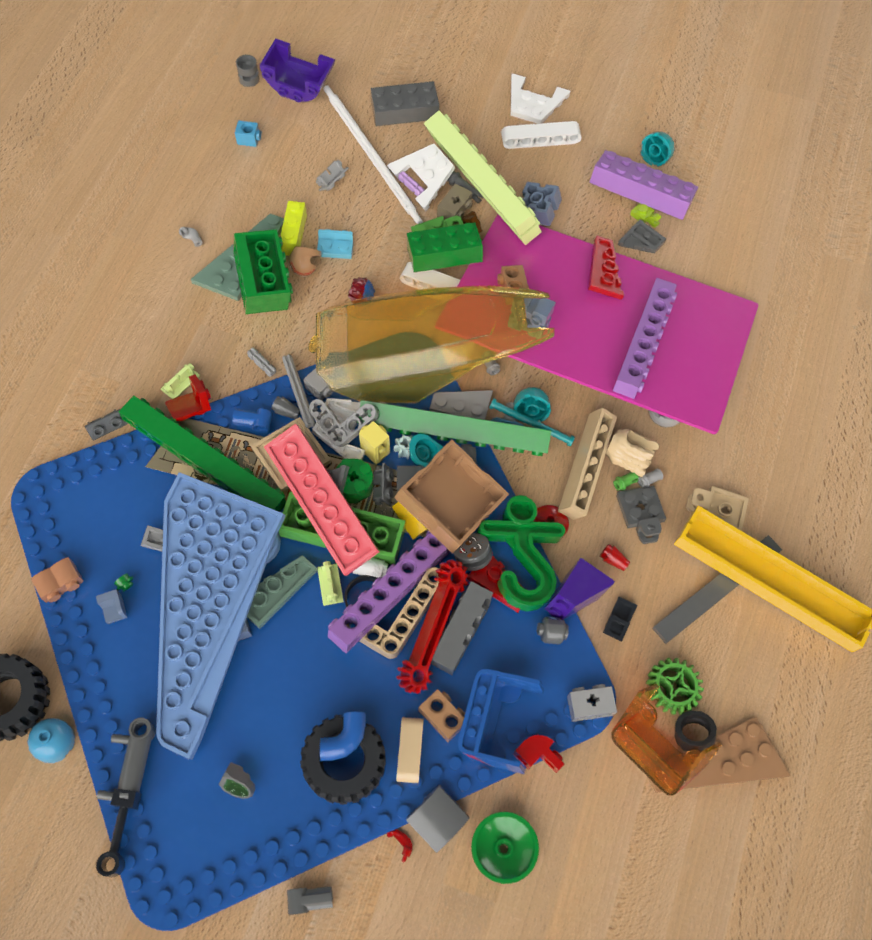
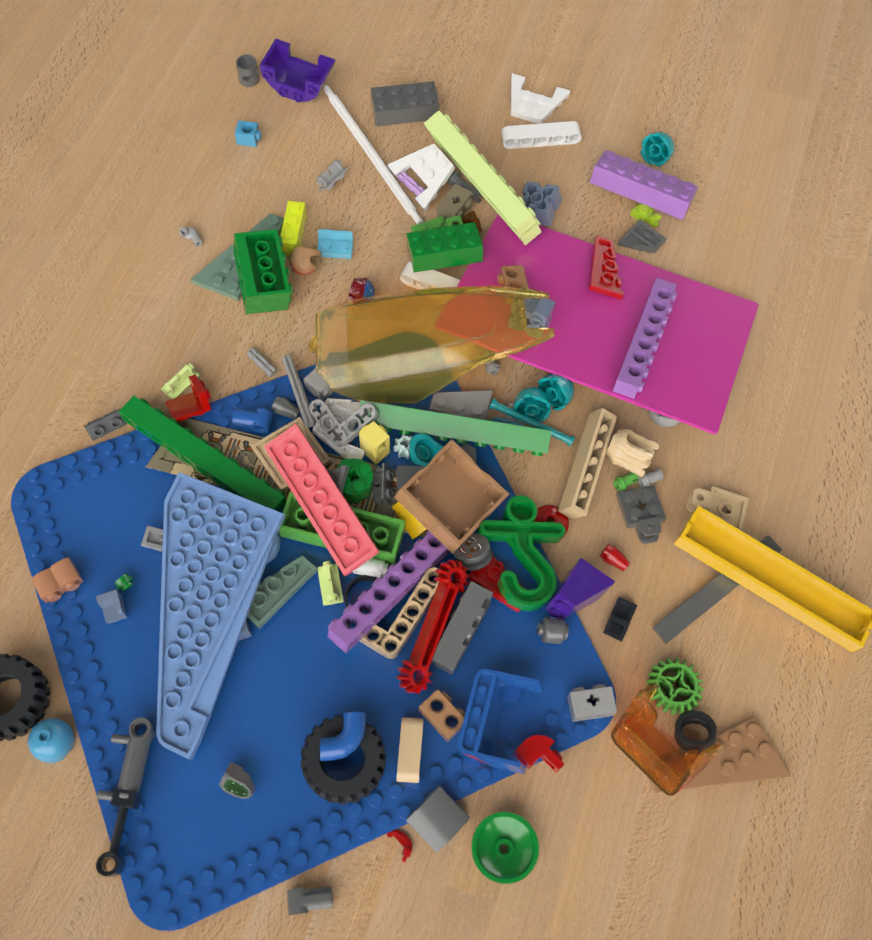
(558, 389): none -> teal cylinder

